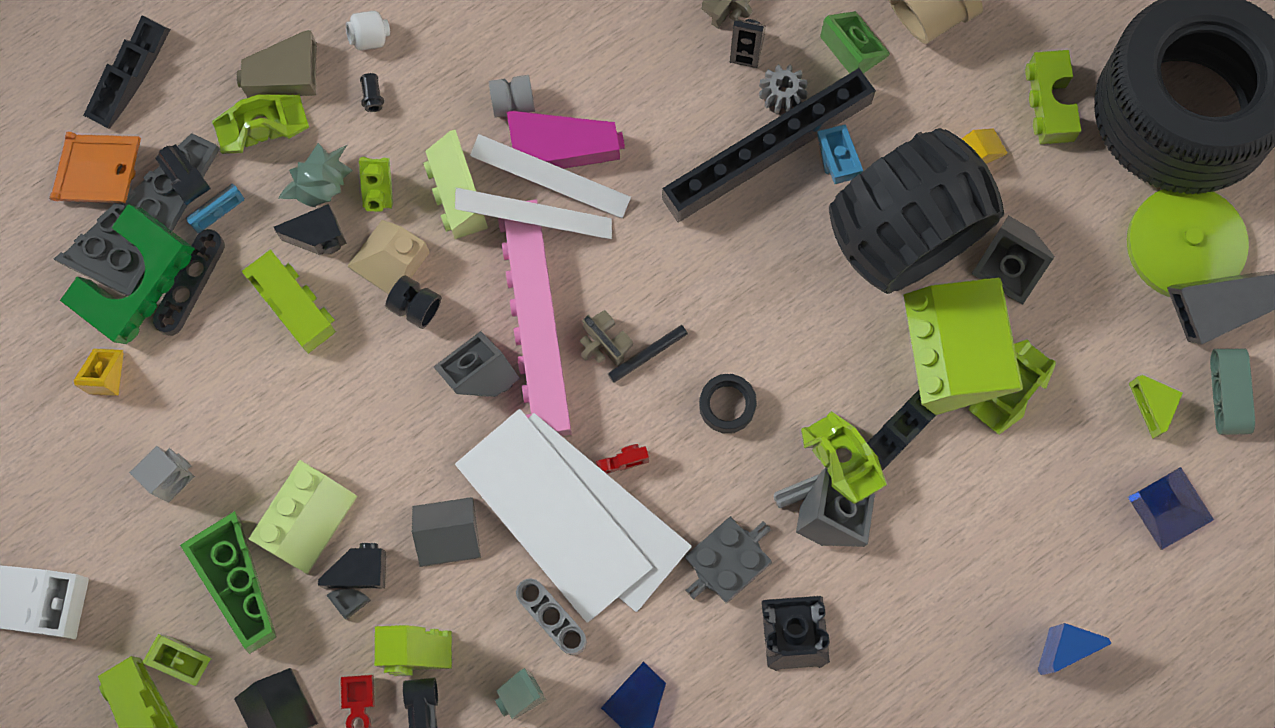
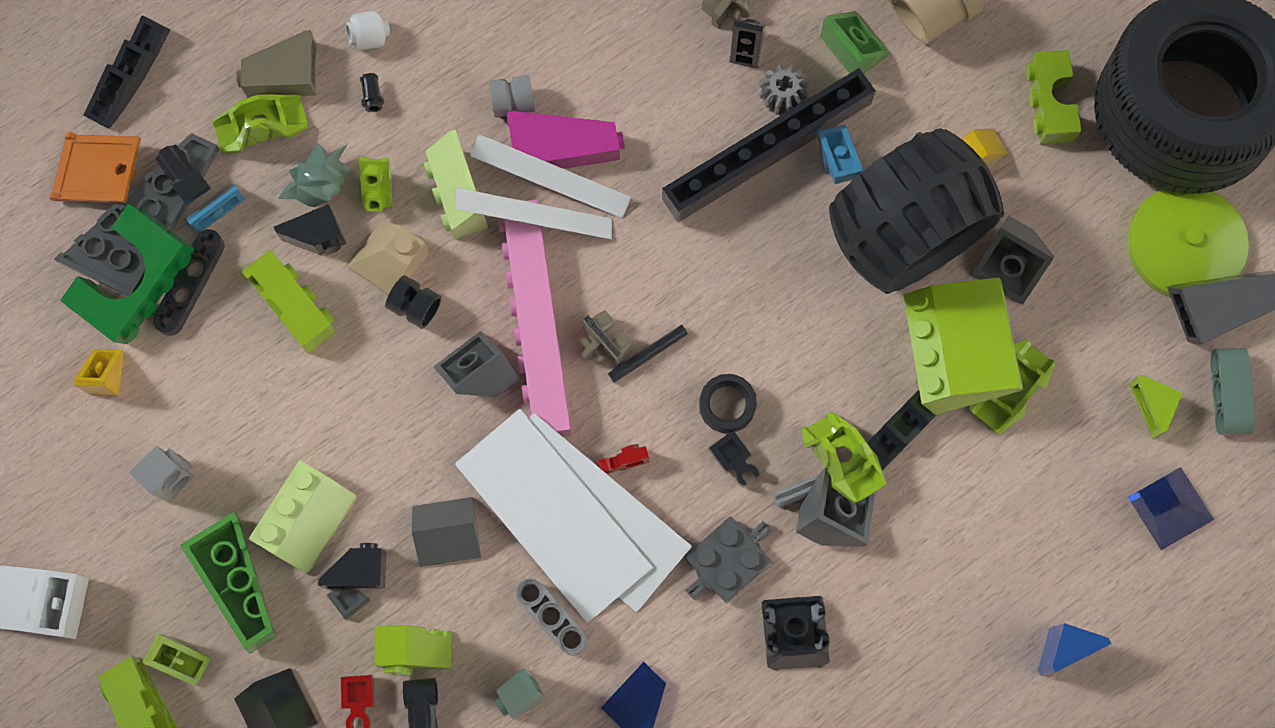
(731, 455): none -> black plate

